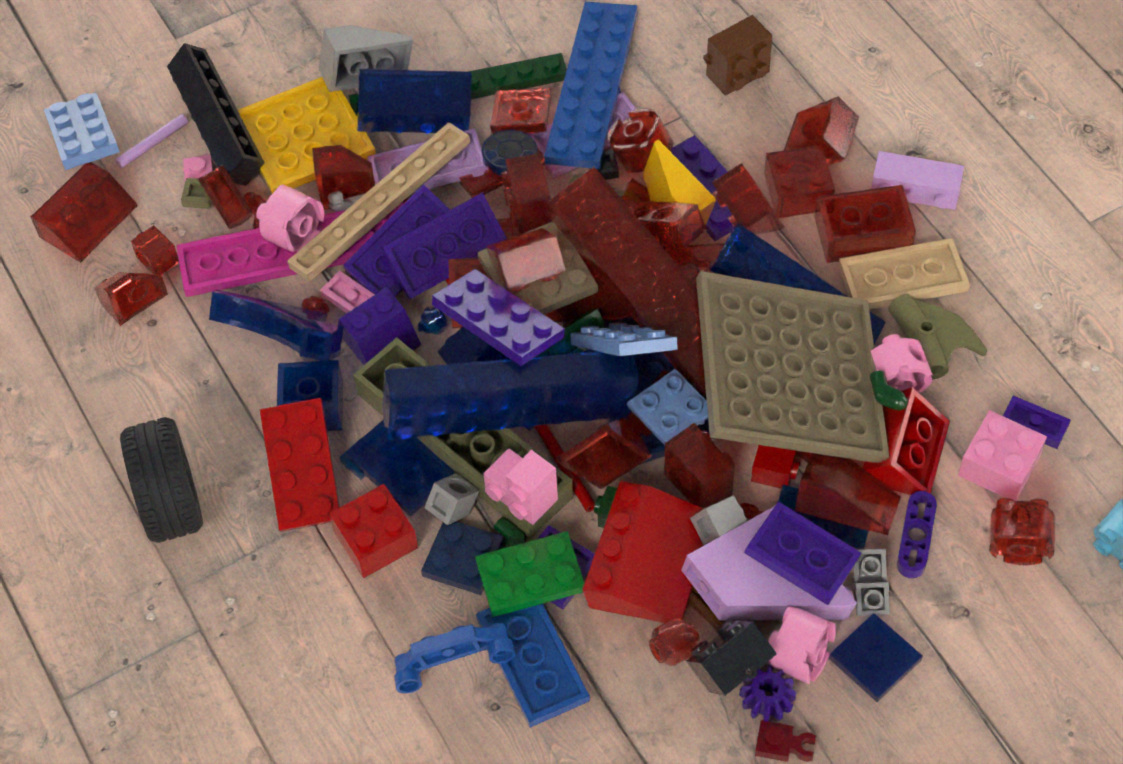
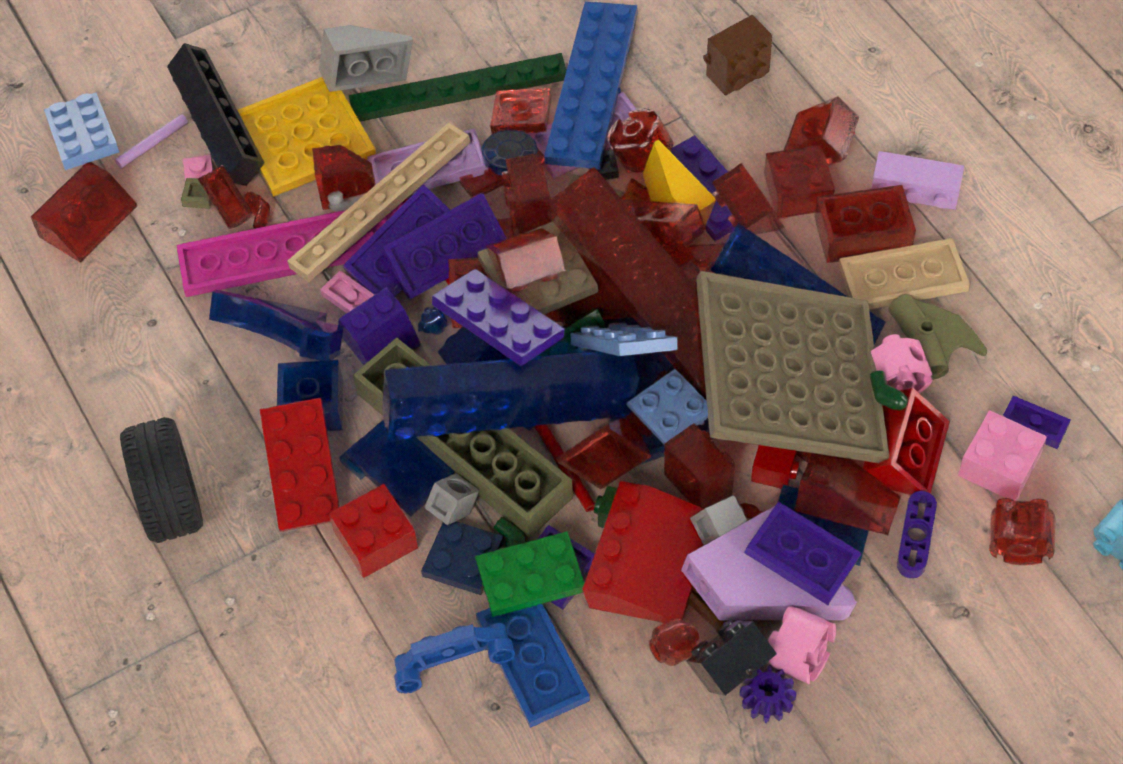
(130, 294): clear red slope -> none
(155, 251): clear red brick -> none
(290, 218): bright pink brick -> none
(316, 303): clear red plate -> none
(412, 100): clear blue slope -> none
(522, 484): bright pink brick -> none
(776, 742): dark red plate -> none
(871, 583): light grey slope -> none
(875, 657): clear blue tile -> none

